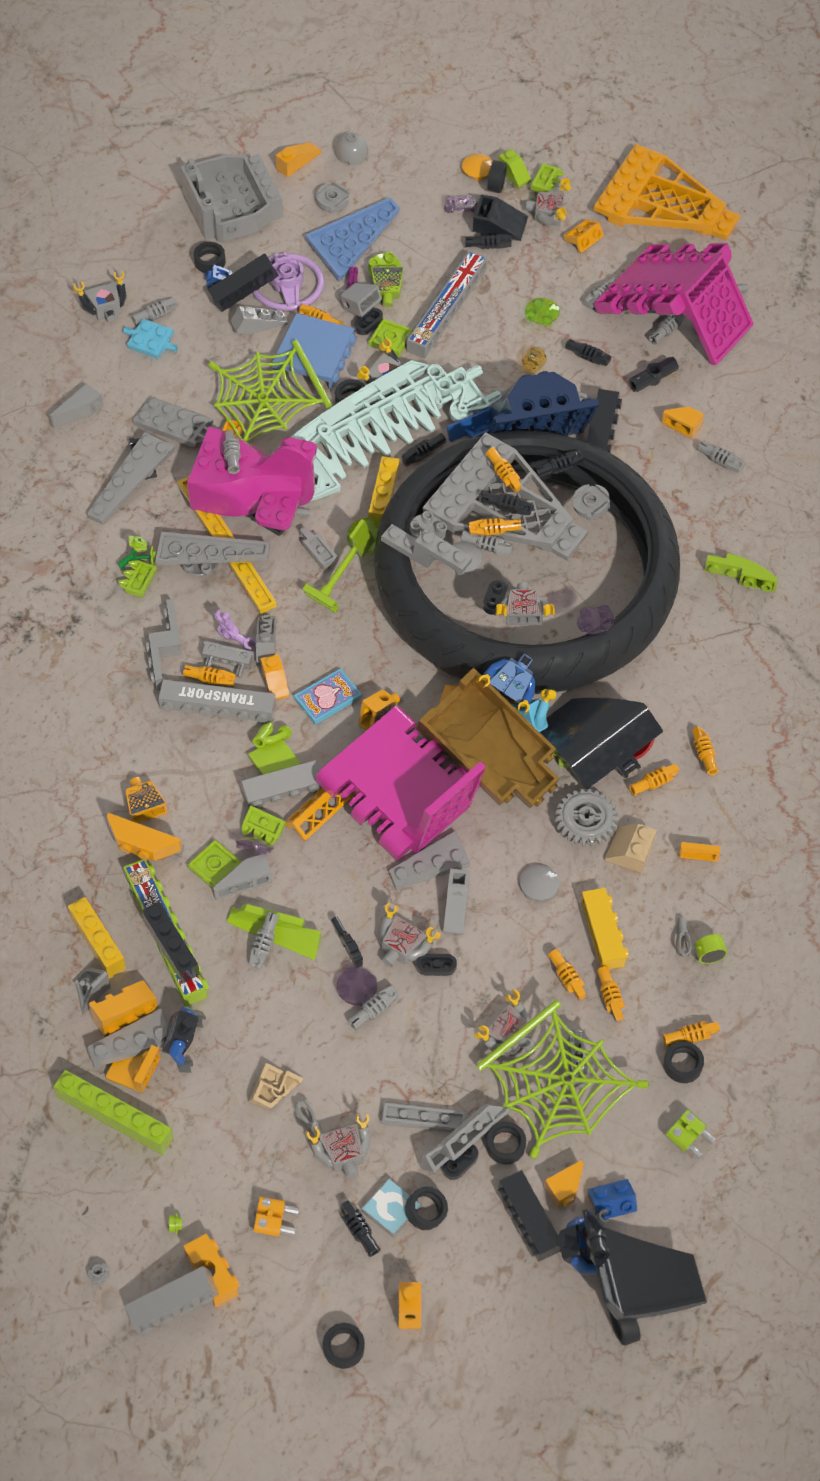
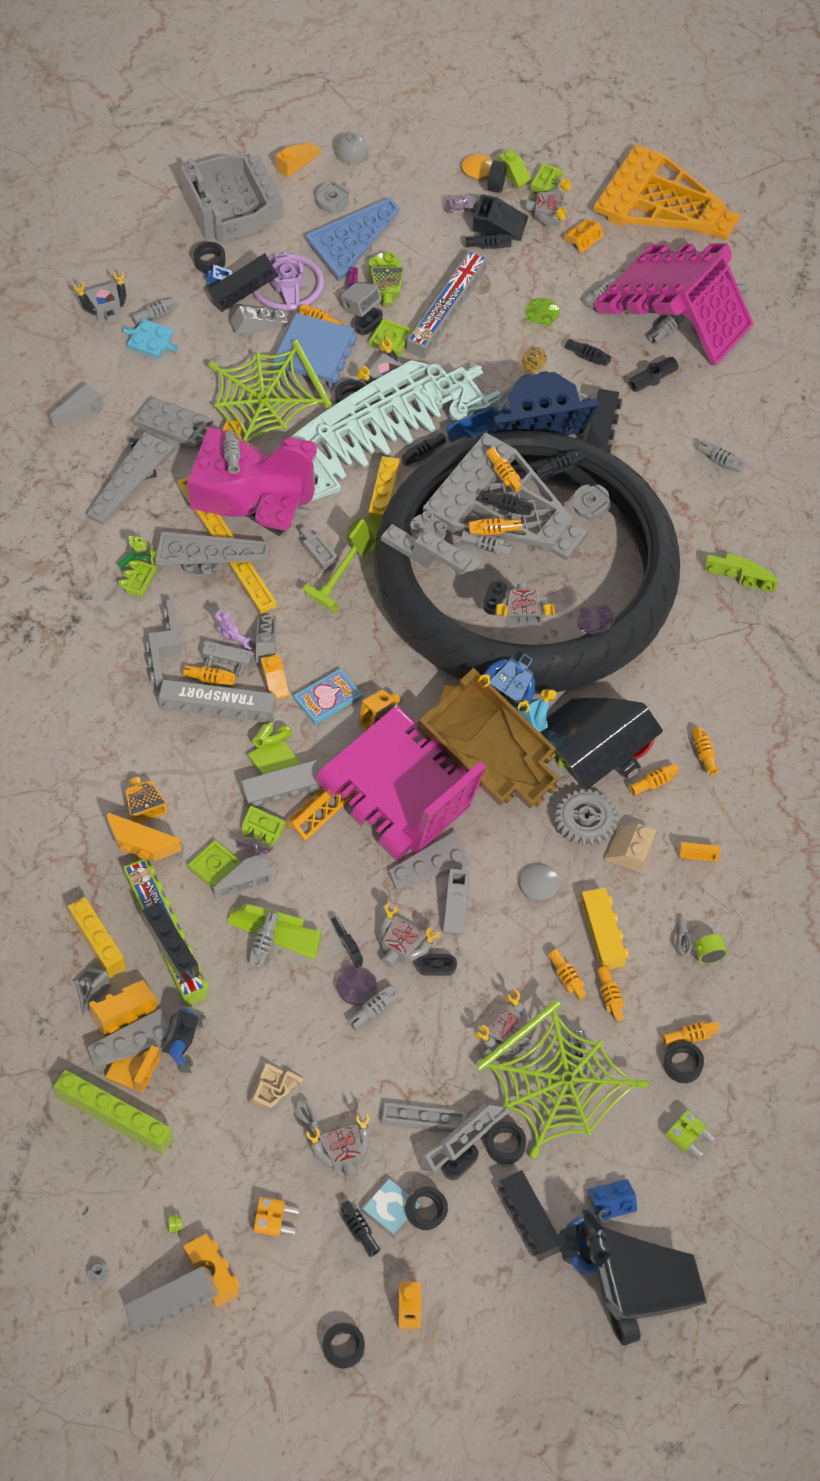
(564, 1185): light orange slope -> none
(683, 420): light orange slope -> none

